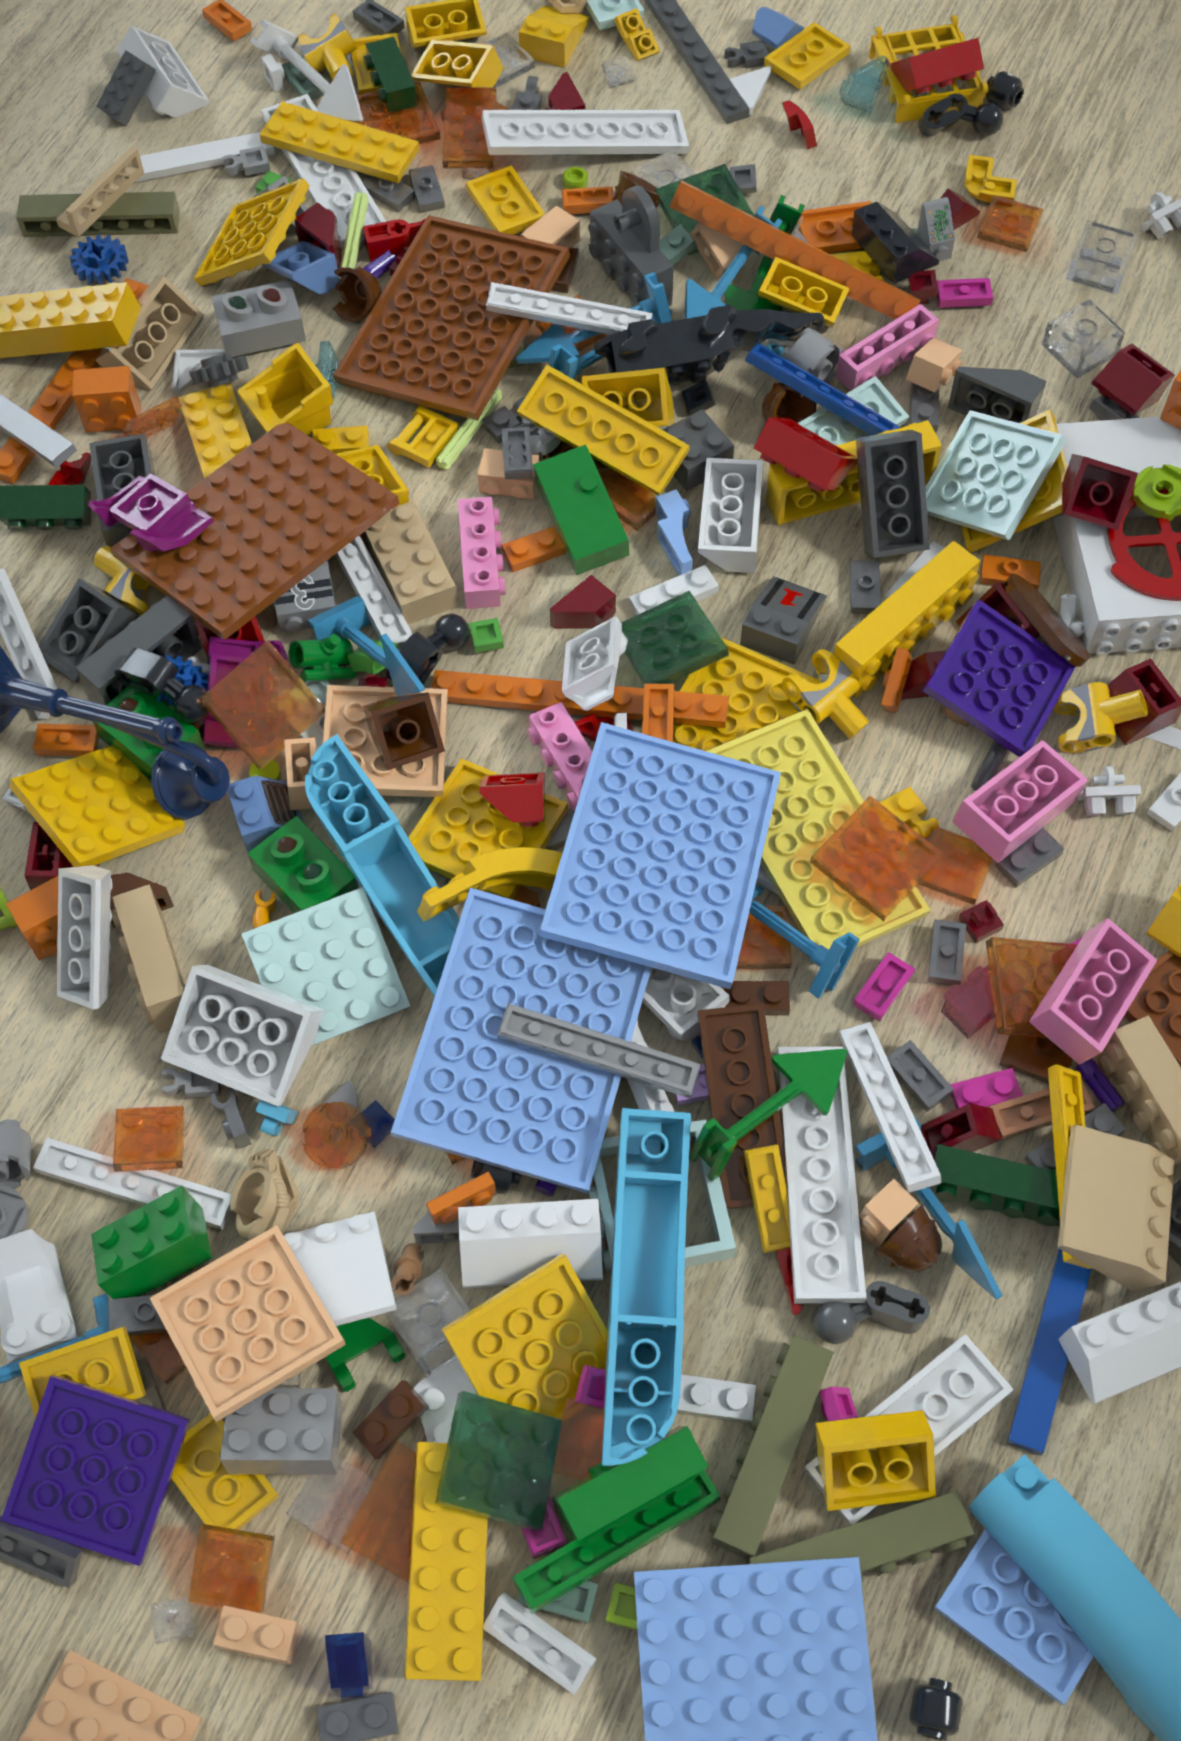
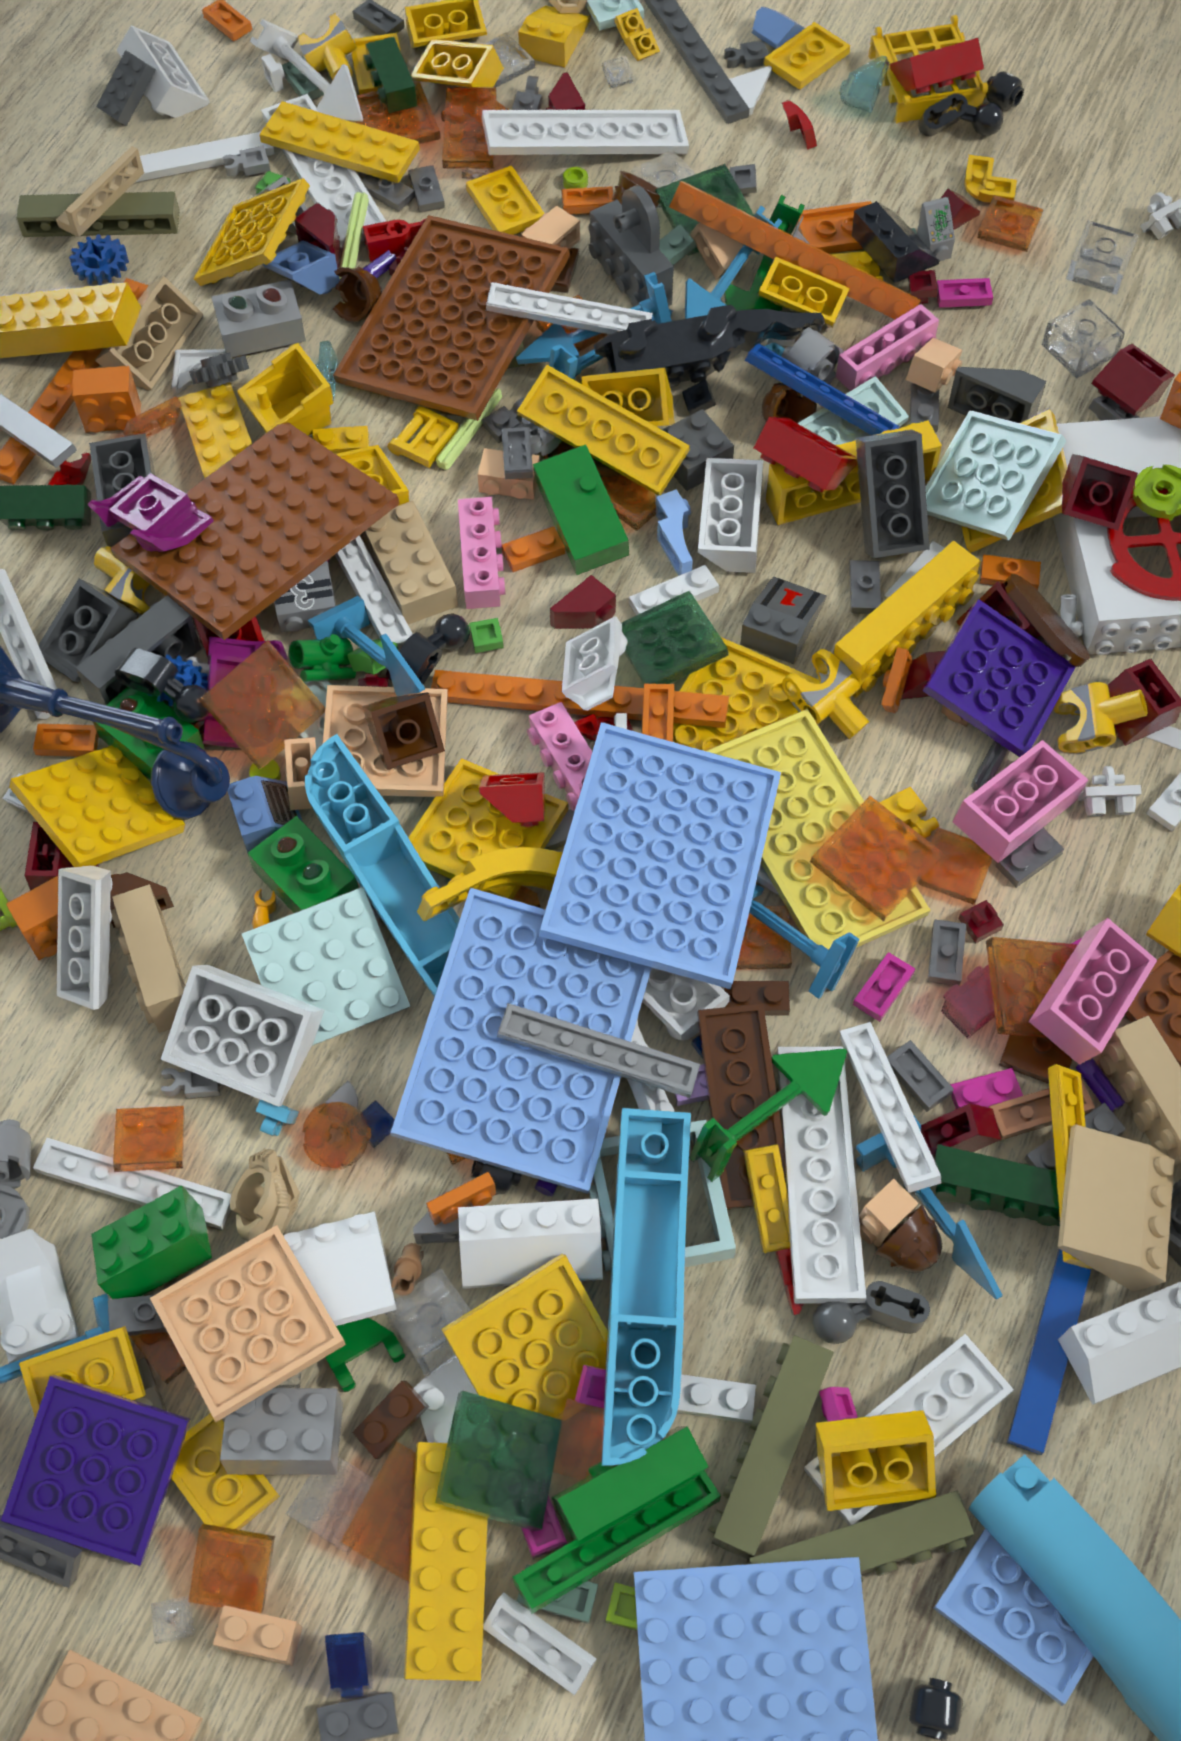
(234, 1125): flat silver plate -> none

